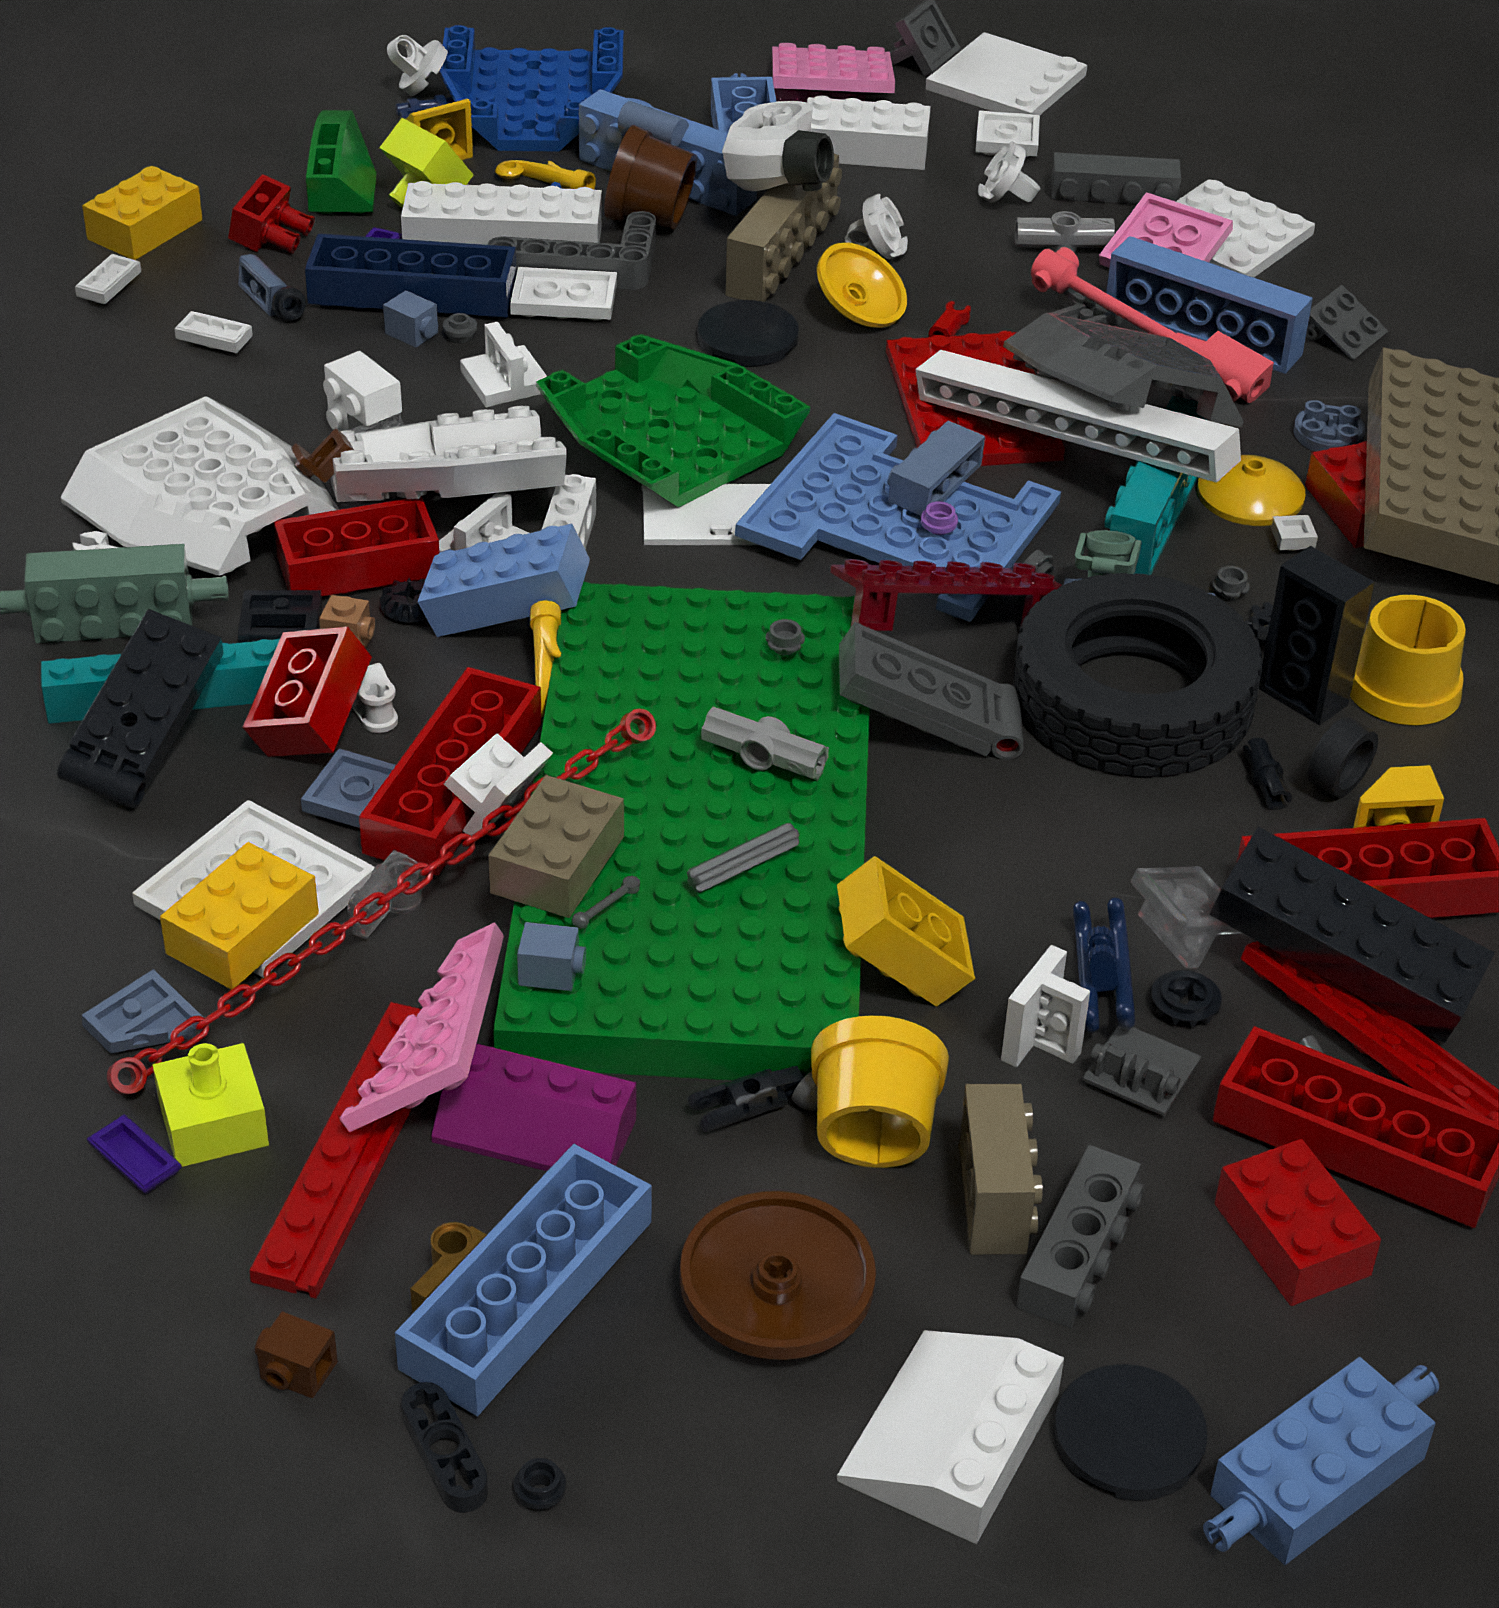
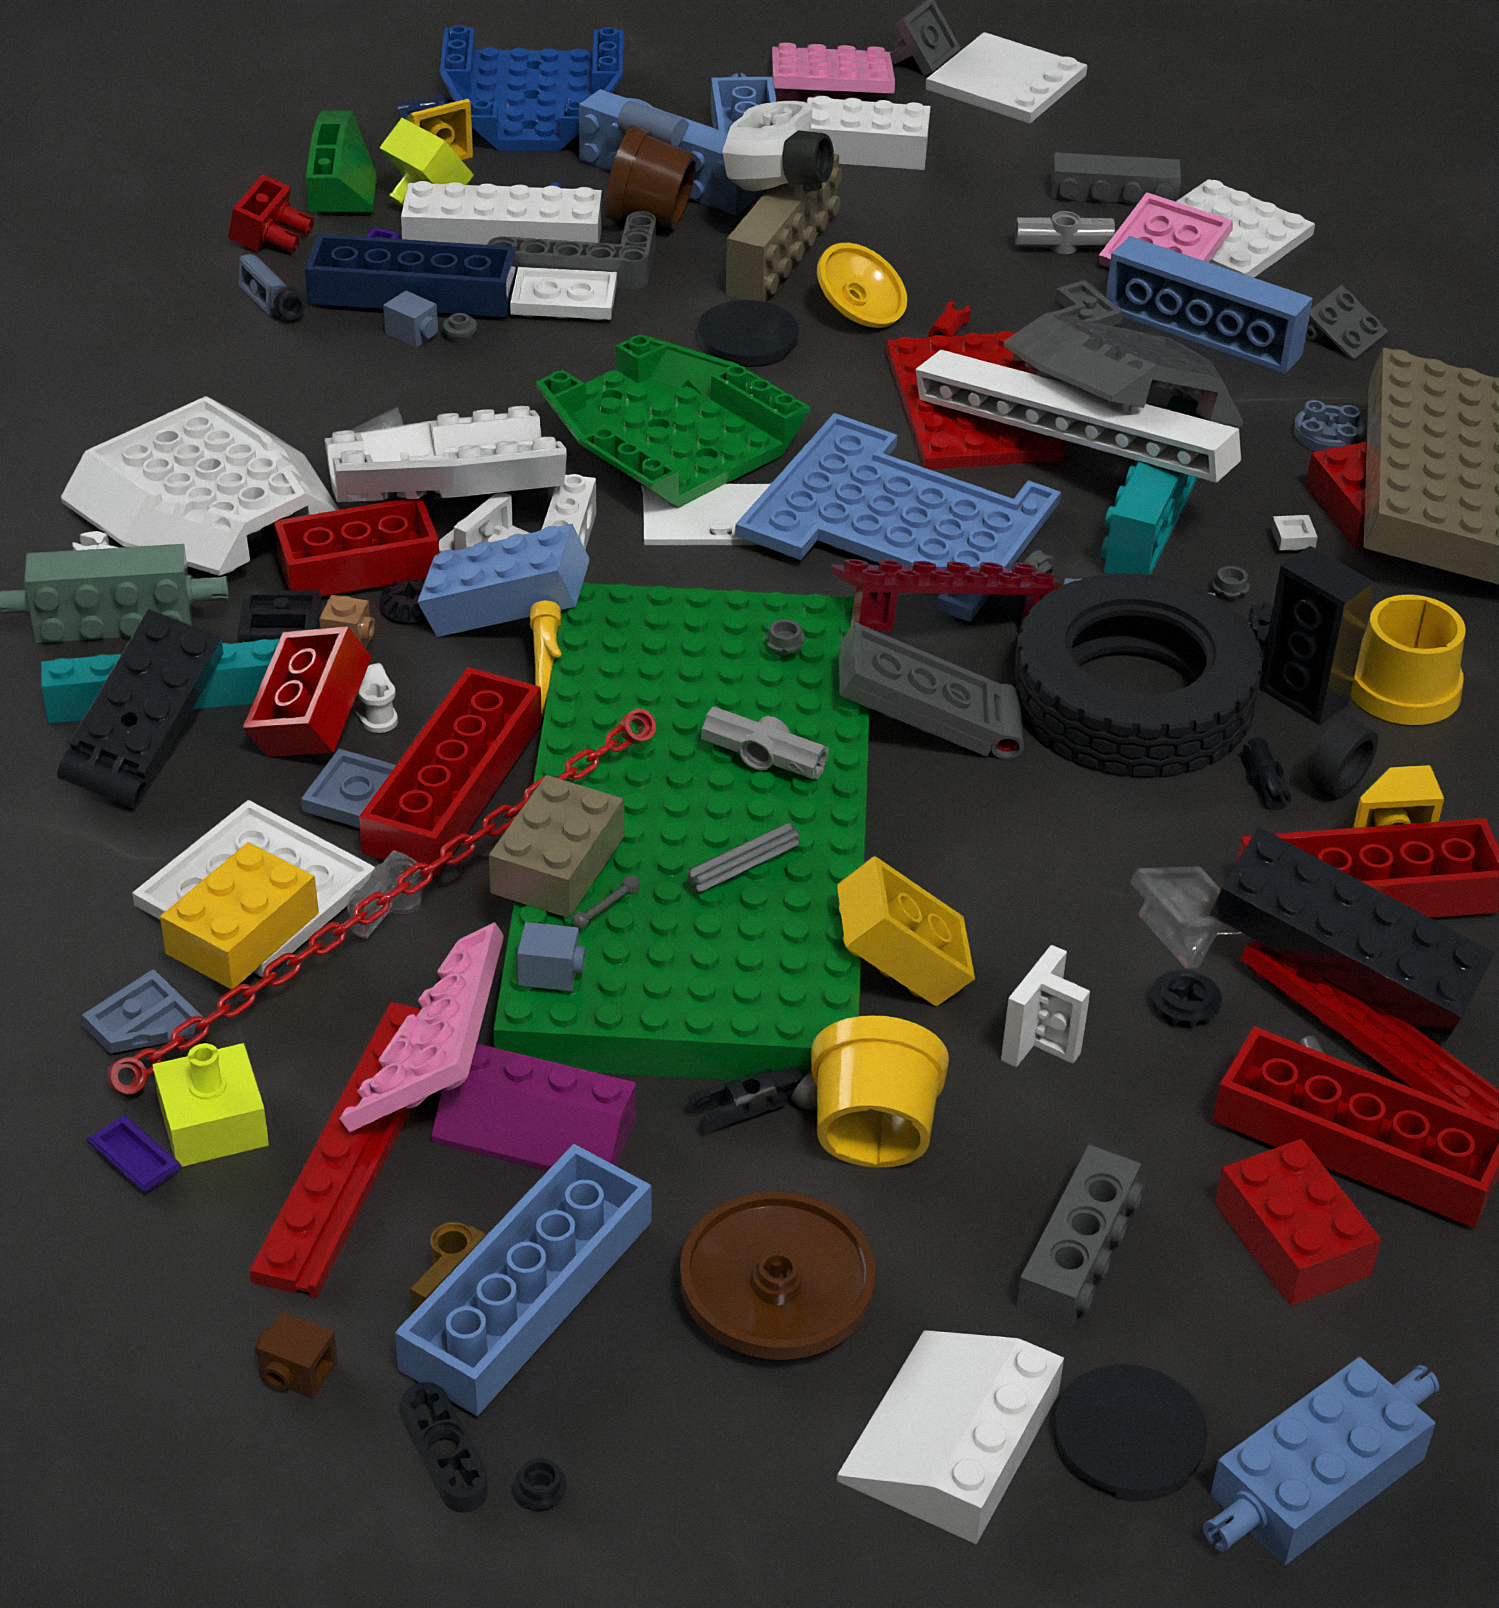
(108, 279): white plate -> none
(142, 212): yellow brick -> none
(213, 332): white plate -> none
(321, 460): reddish brown bracket -> none
(359, 392): white brick -> none
(418, 64): white tile -> none
(495, 778): white bracket -> none
(504, 371): white bracket -> none
(547, 173): yellow plant -> none
(881, 225): white tile -> none
(936, 467): sand blue brick -> none
(939, 518): medium lavender plate -> none
(998, 1169): dark tan brick -> none
(1001, 128): white plate -> none
(1005, 175): white tile -> none
(1104, 962): dark blue piece -> none
(1107, 552): sand green piece -> none
(1141, 1068): dark grey hinge -> none
(1241, 368): coral bar -> none
(1254, 492): yellow dish -> none

